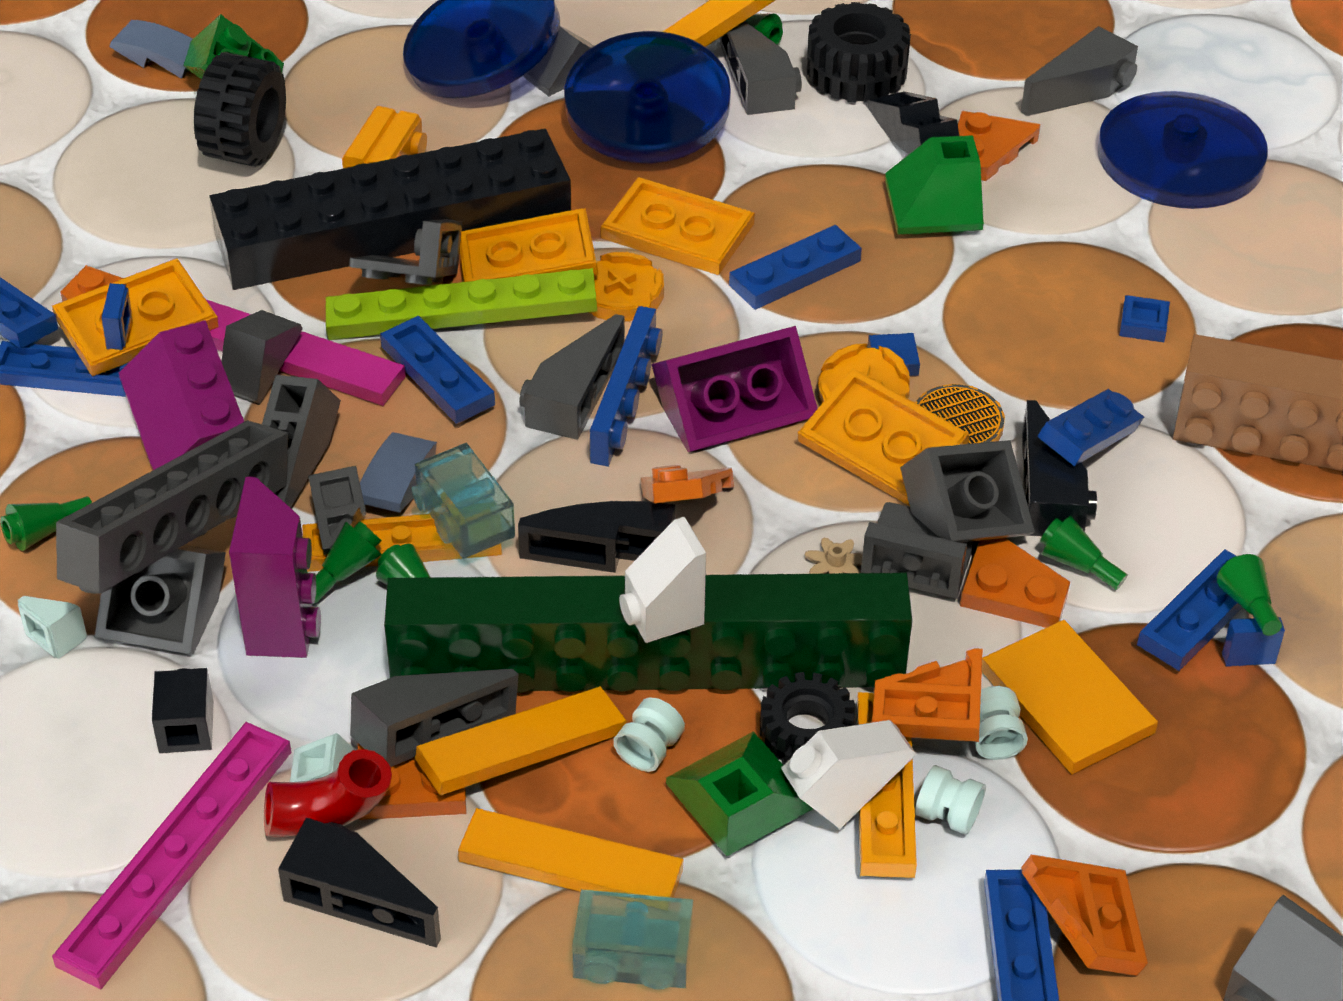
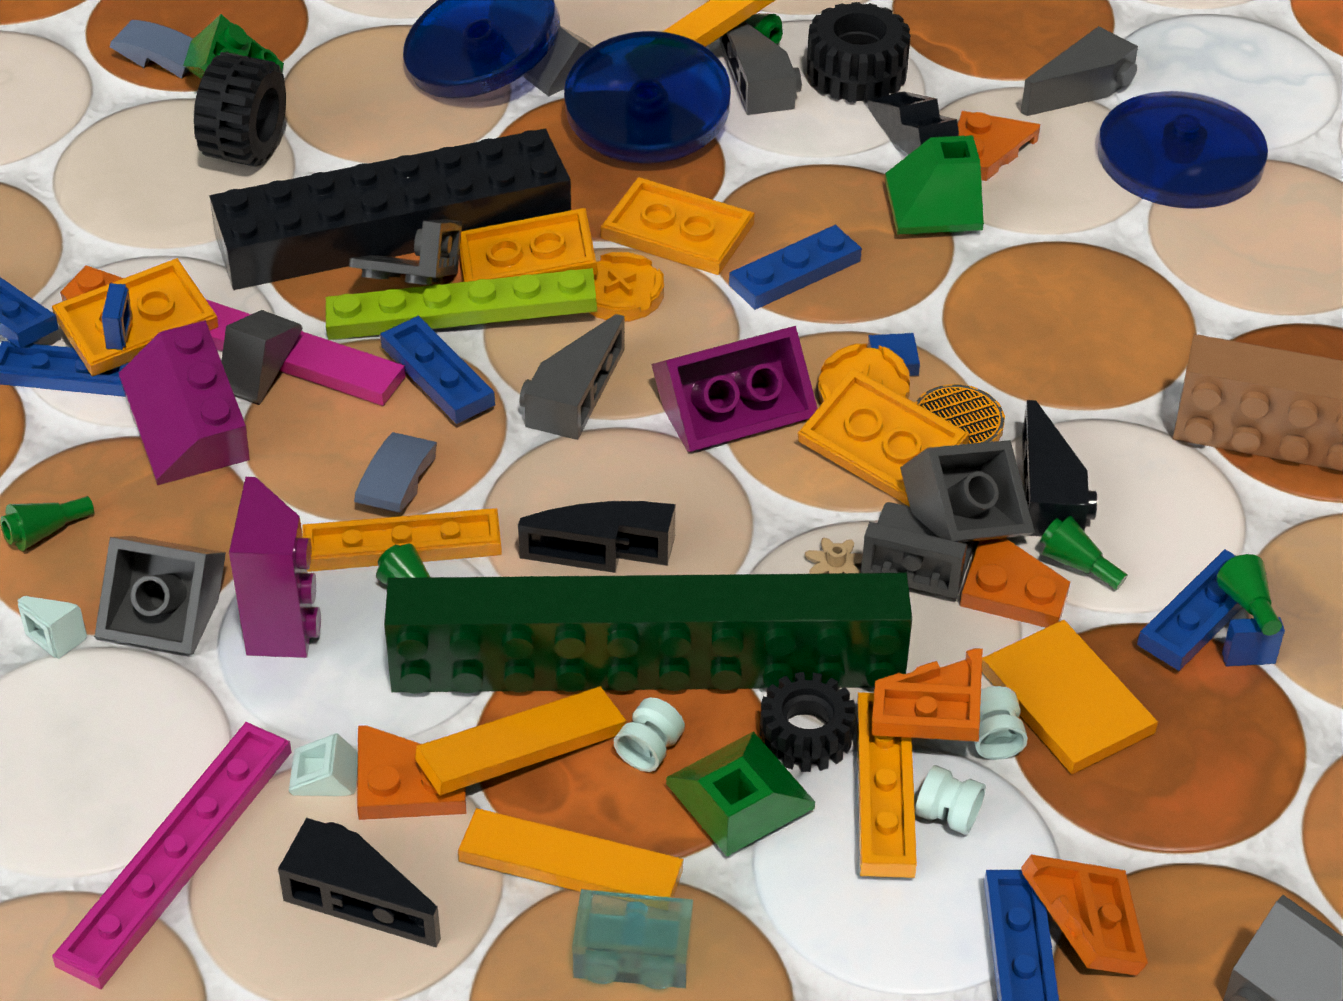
(167, 507): dark grey brick -> none
(182, 710): black brick -> none
(308, 414): dark grey slope -> none
(336, 501): dark grey slope -> none
(337, 798): red cylinder -> none
(348, 554): green cone -> none
(386, 137): light orange brick -> none
(425, 707): dark grey slope -> none
(463, 500): clear light blue brick -> none
(622, 392): blue plate -> none
(666, 584): white slope -> none
(677, 484): orange wing -> none
(847, 767): white slope -> none
(1091, 426): blue plate -> none
(1144, 318): blue tile -> none

